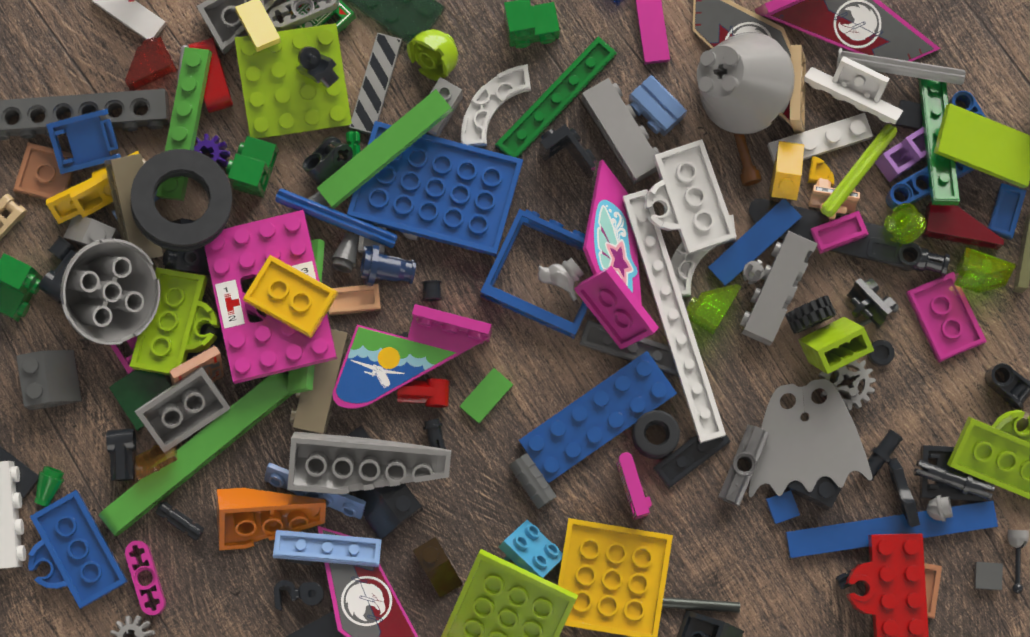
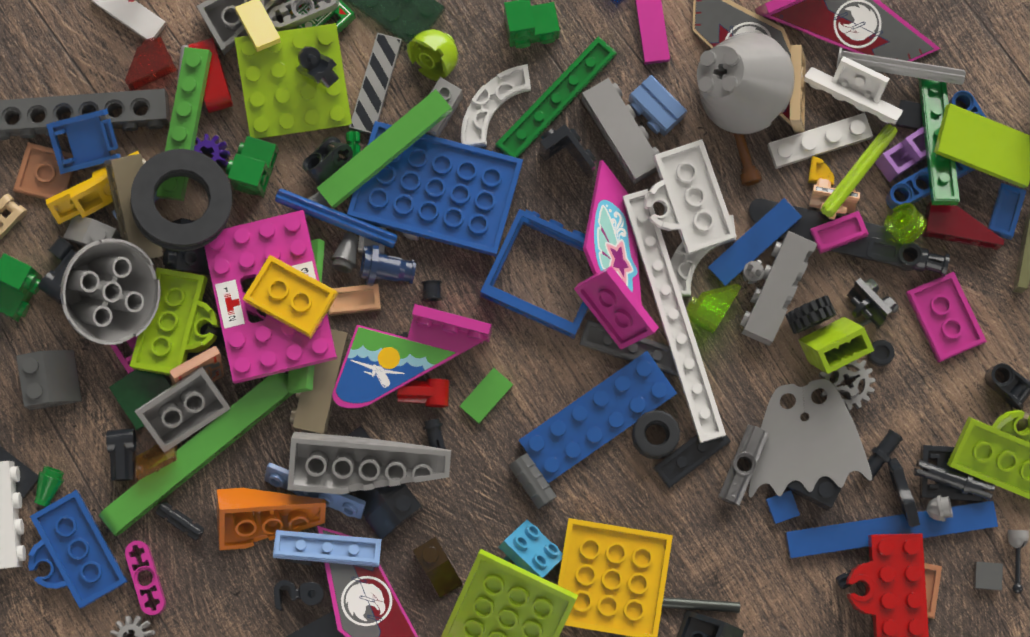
(561, 276): light grey animal -> none
(637, 501): dark pink container -> none
(787, 170): yellow slope -> none
(982, 271): clear neon green slope -> none

